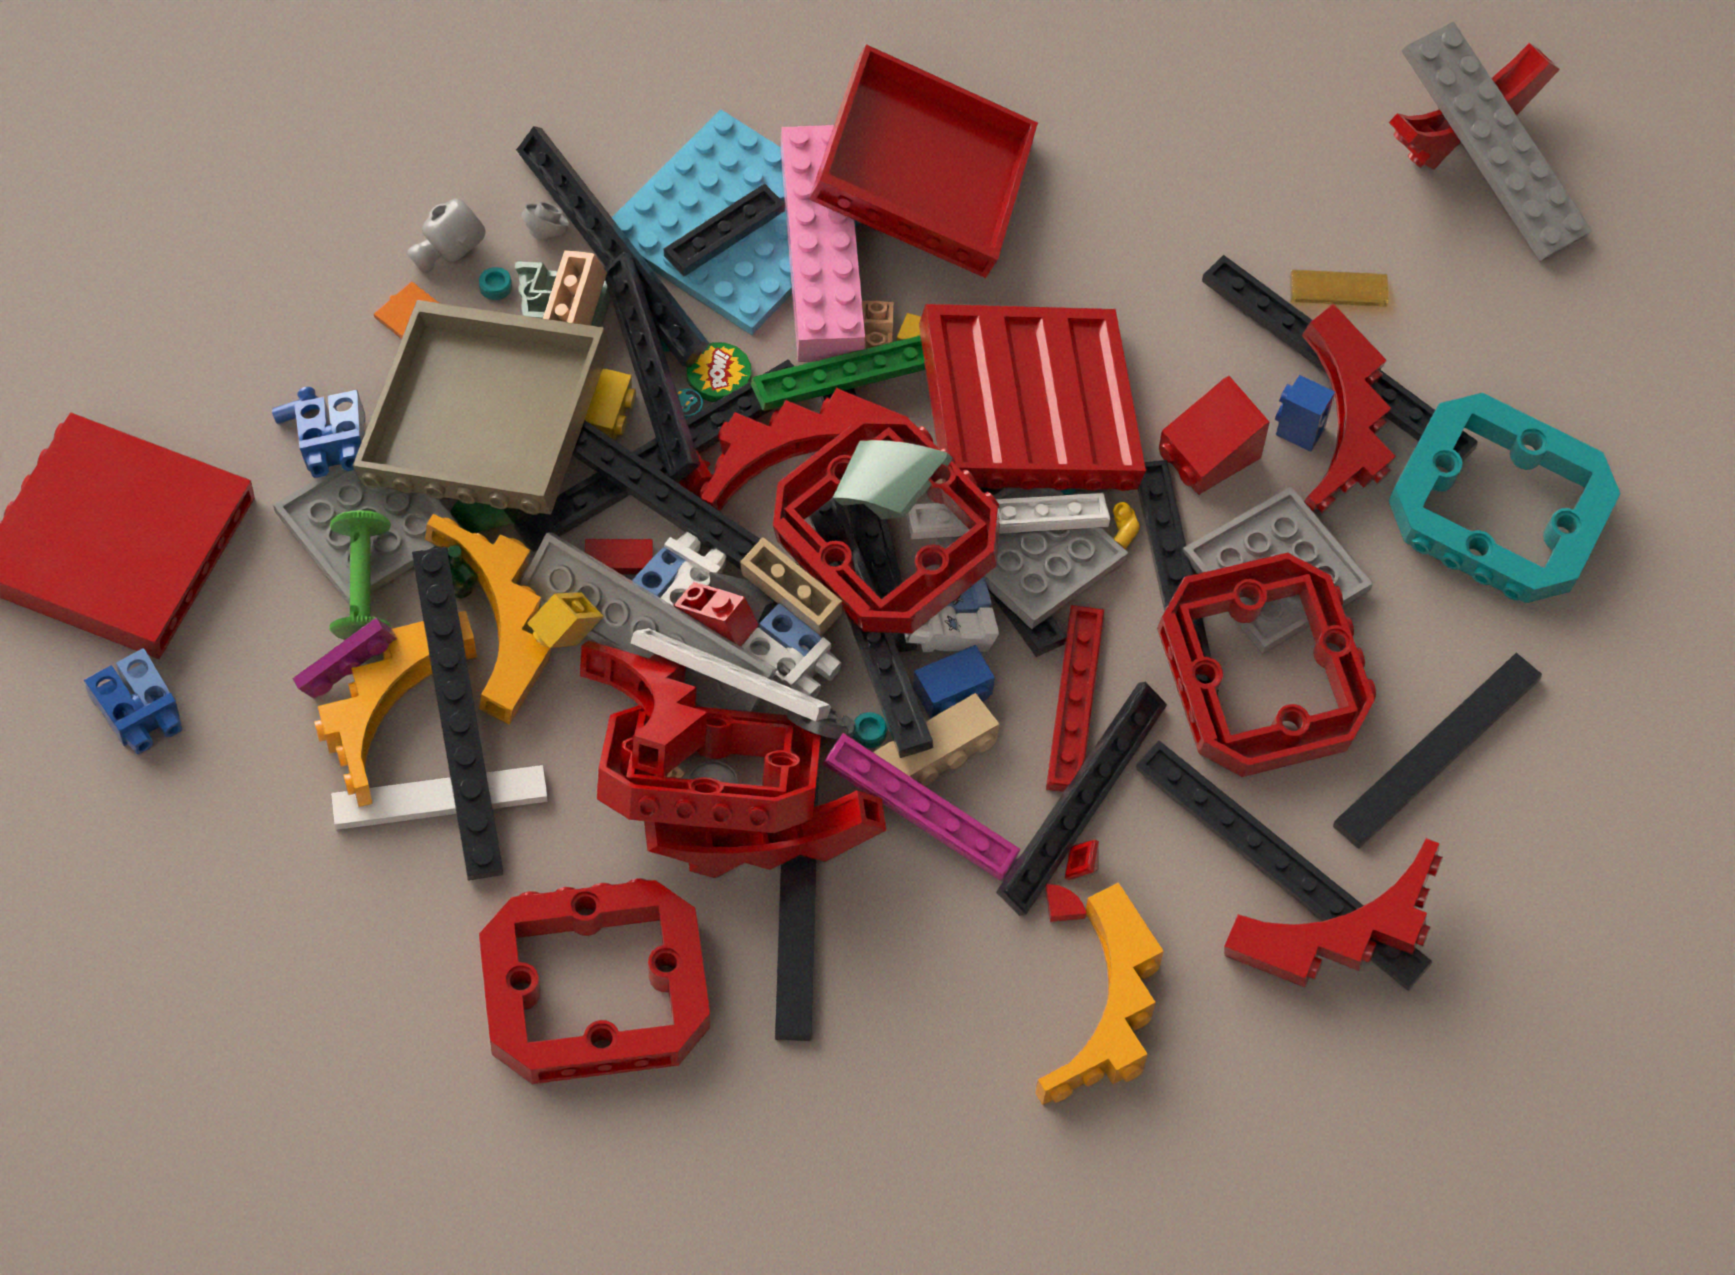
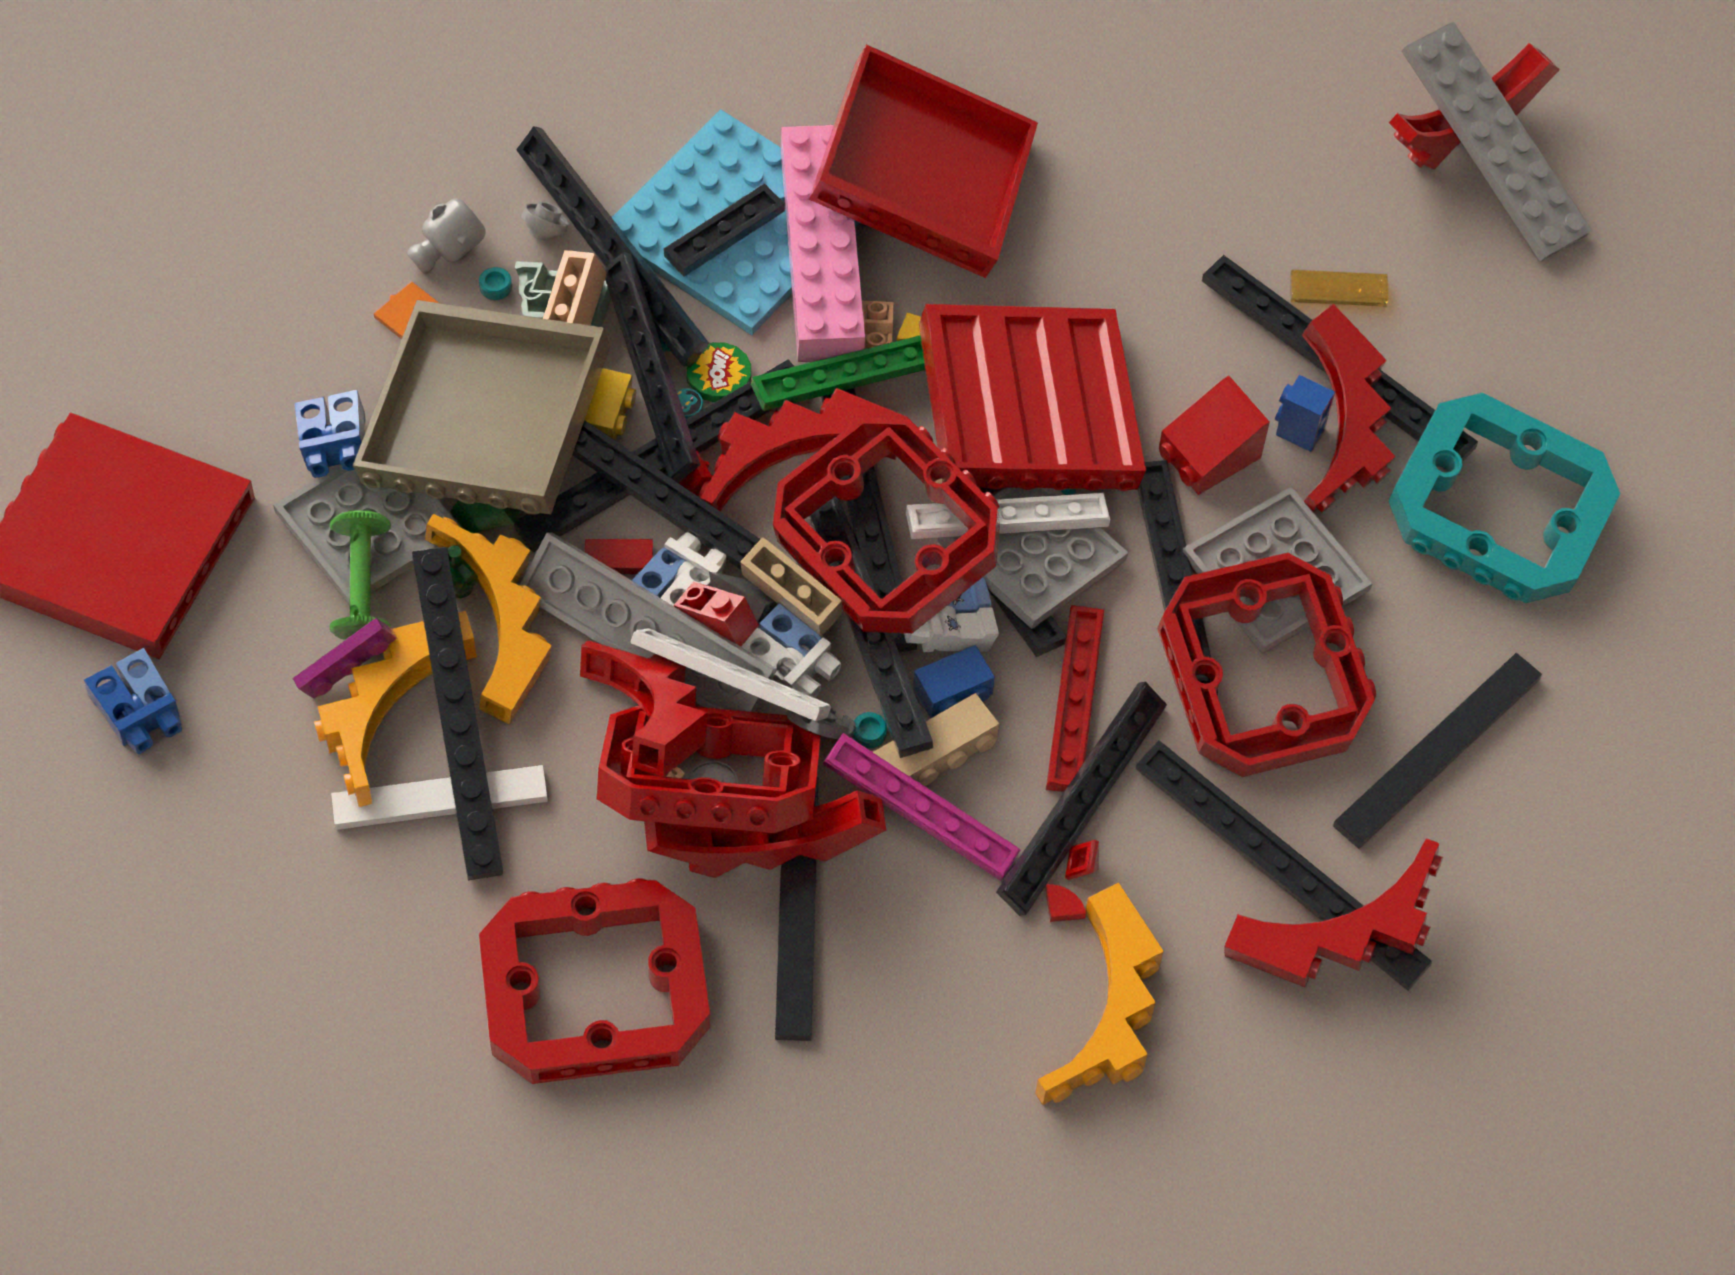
(287, 411): blue arm -> none
(564, 620): yellow brick -> none
(888, 476): slope -> none
(1126, 523): yellow arm -> none

